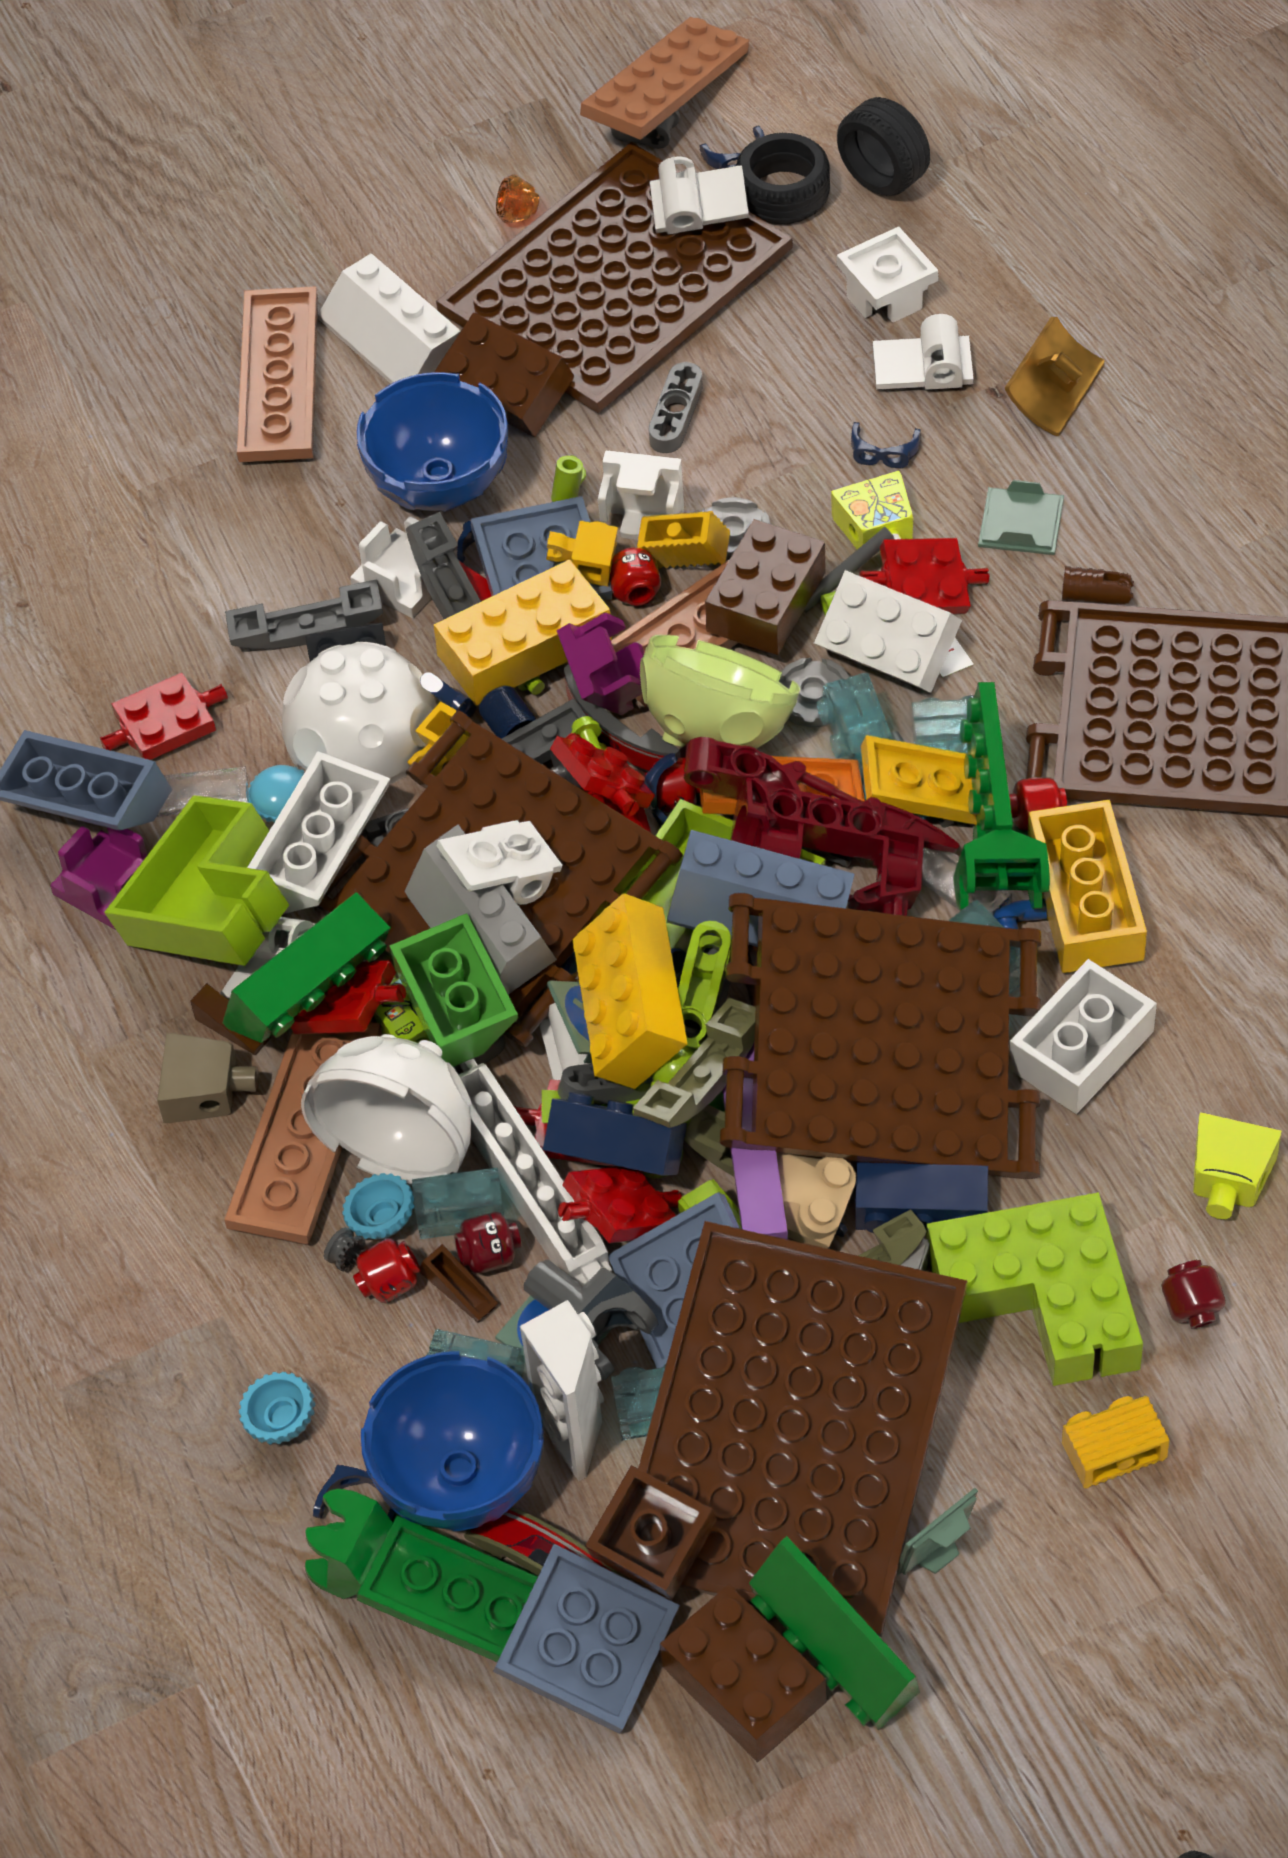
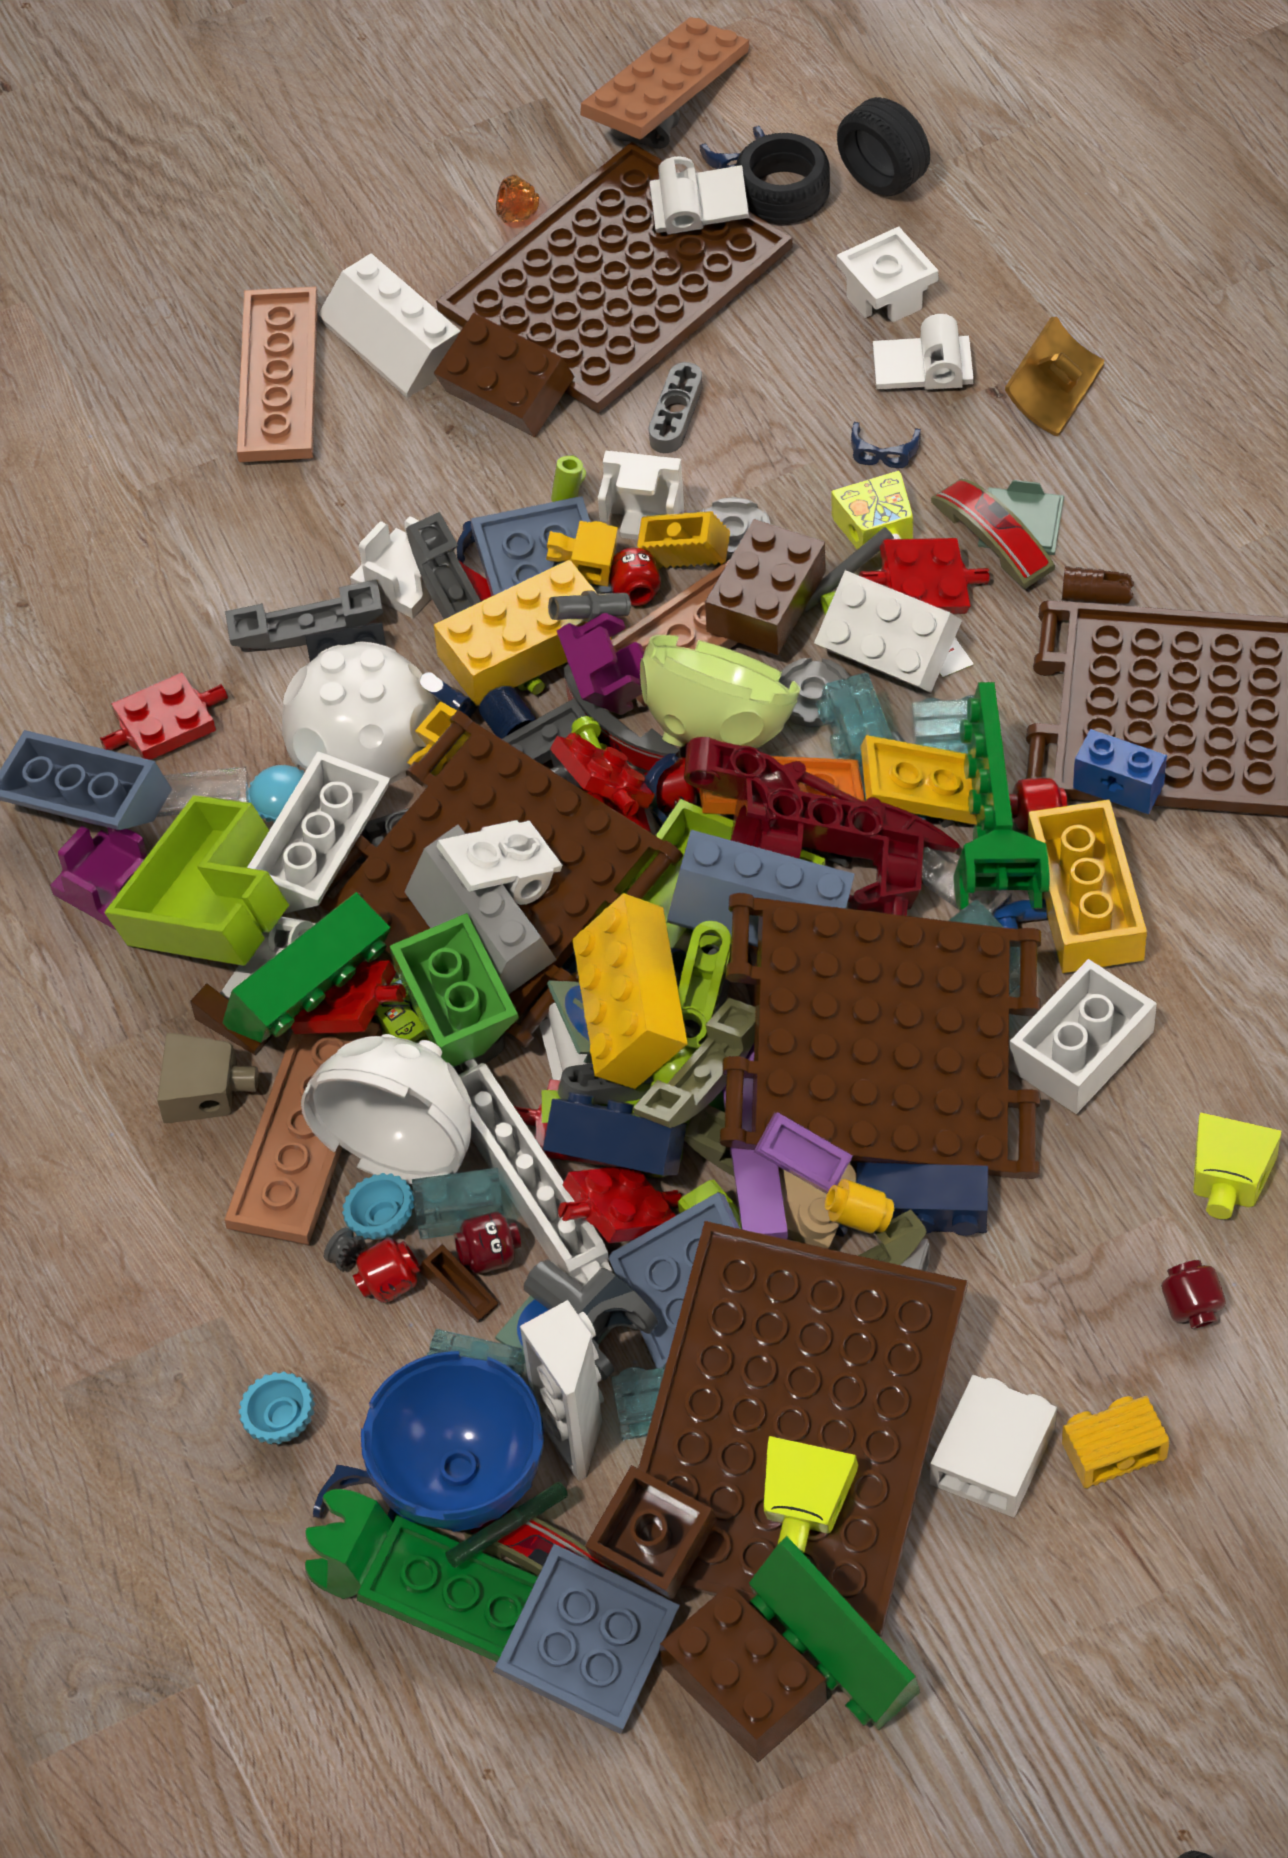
(433, 441): blue rock -> none
(506, 1524): none -> clear green bar
(588, 605): none -> dark grey pin
(802, 1153): none -> medium lavender tile
(805, 1487): none -> neon yellow torso
(859, 1207): none -> yellow brick
(936, 1544): sand green piece -> none
(993, 1445): none -> white brick
(998, 528): none -> slope
(1052, 1262): lime piece -> none
(1119, 771): none -> blue brick

